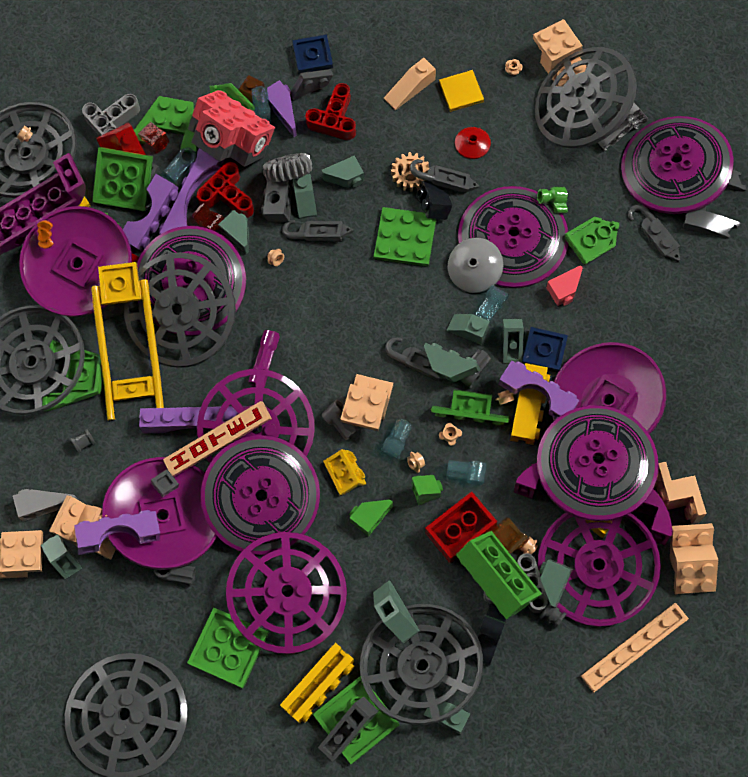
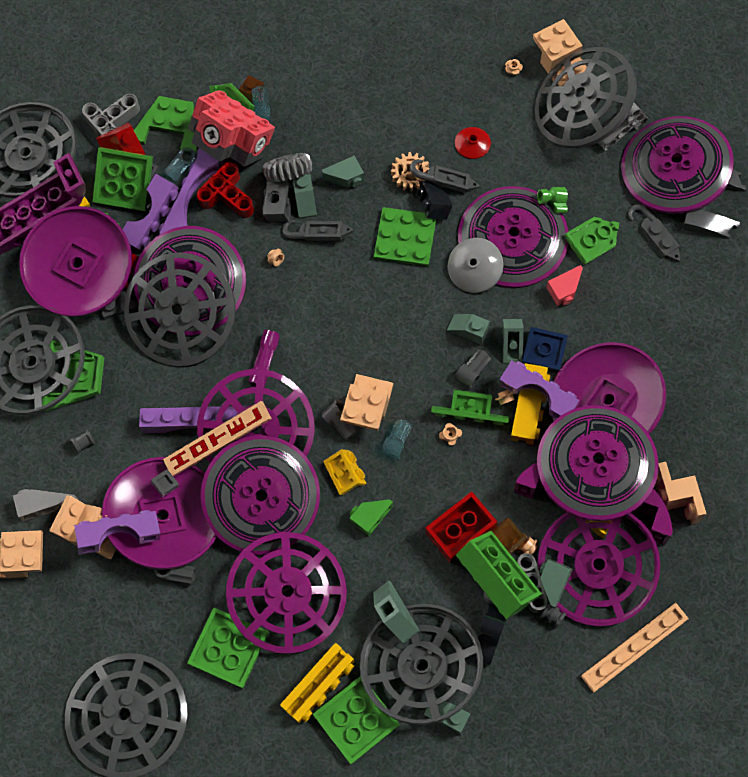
(24, 134): light nougat plate -> none
(45, 234): orange piece -> none
(61, 556): sand green slope -> none
(121, 285): yellow plate -> none
(154, 136): clear red bracket -> none
(206, 218): clear red bracket -> none
(236, 229): sand green slope -> none
(281, 105): medium lavender slope -> none
(310, 82): dark grey wing -> none
(312, 54): dark blue plate -> none
(330, 116): red beam -> none
(348, 728): dark grey slope -> none
(411, 83): light nougat slope -> none
(412, 358): dark grey plate -> none
(415, 461): light nougat plate -> none
(426, 488): bright green slope -> none
(450, 364): sand green slope -> none
(461, 90): yellow tile -> none
(472, 471): clear light blue piece -> none
(493, 301): clear light blue piece -> none
(693, 558): light nougat bracket -> none

